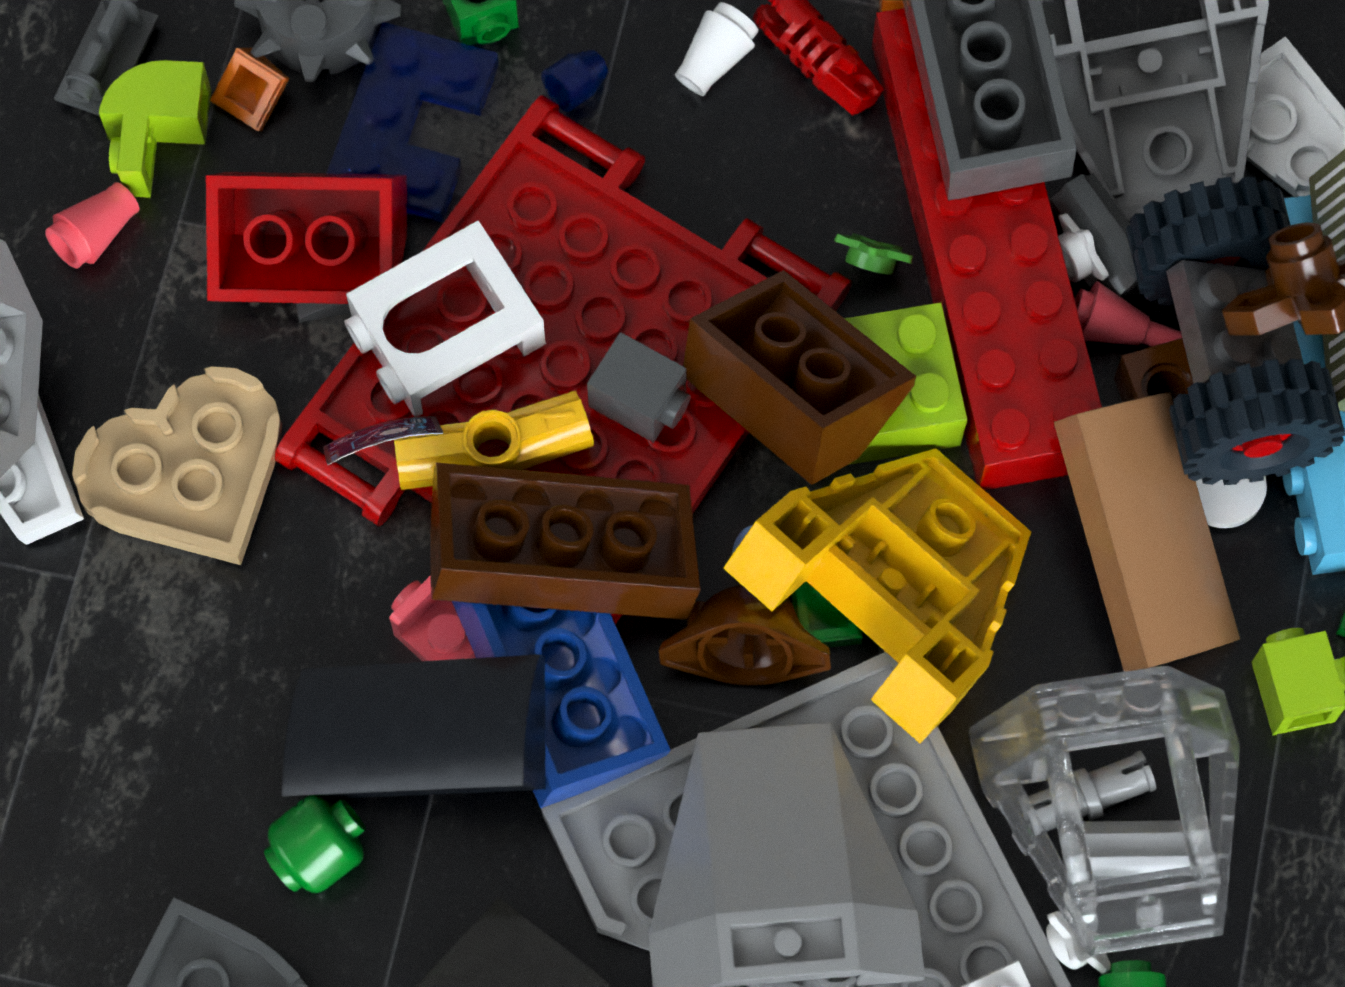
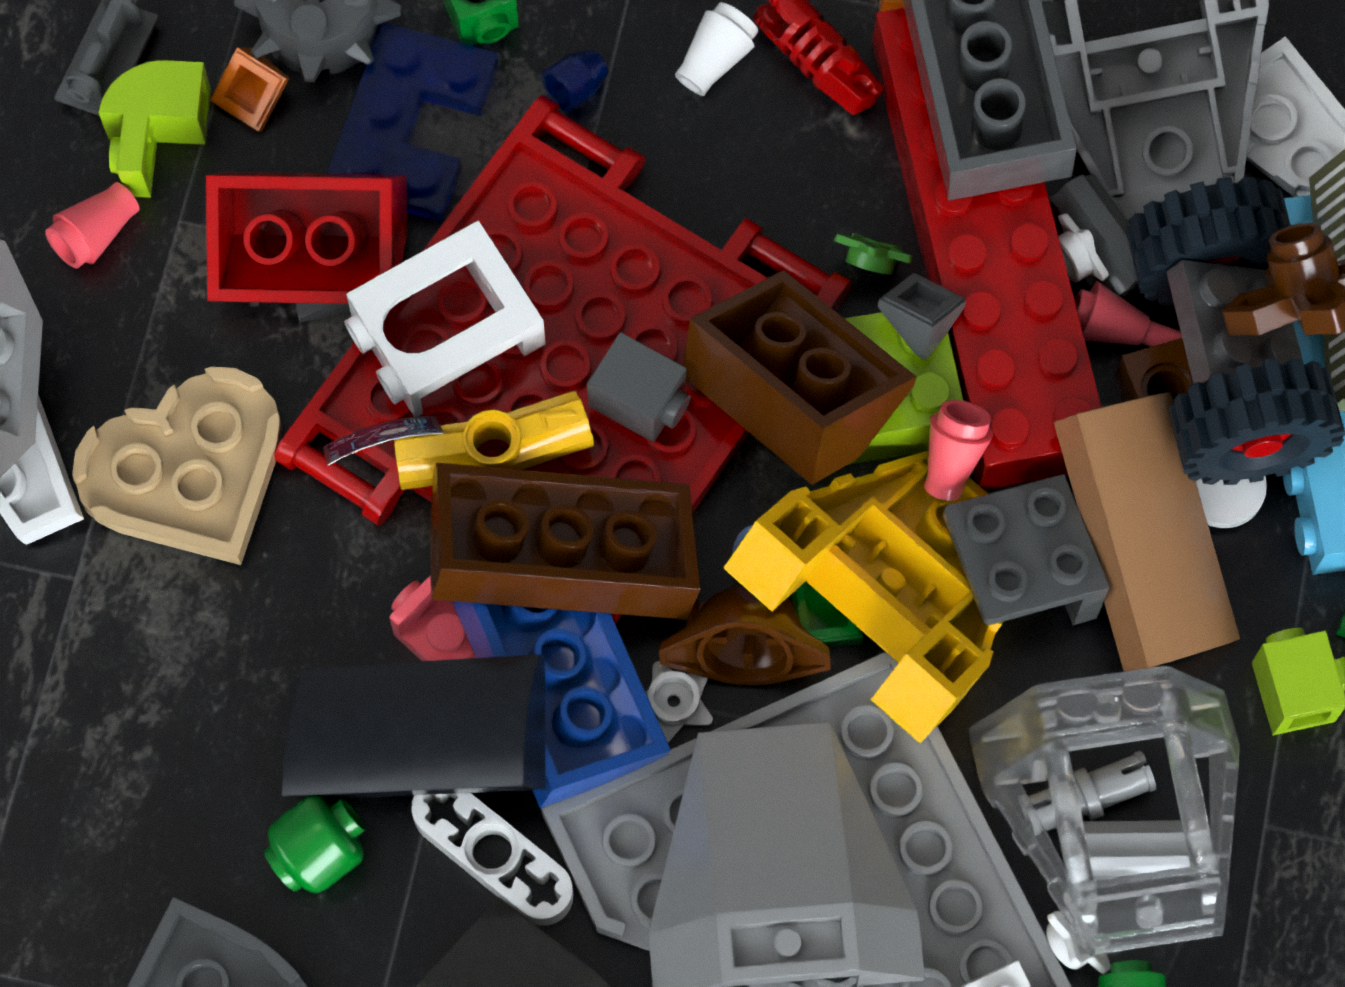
(519, 895): none -> white beam
(688, 689): none -> white plate
(921, 312): none -> dark grey slope
(955, 446): none -> coral cone
(1027, 552): none -> dark grey bracket

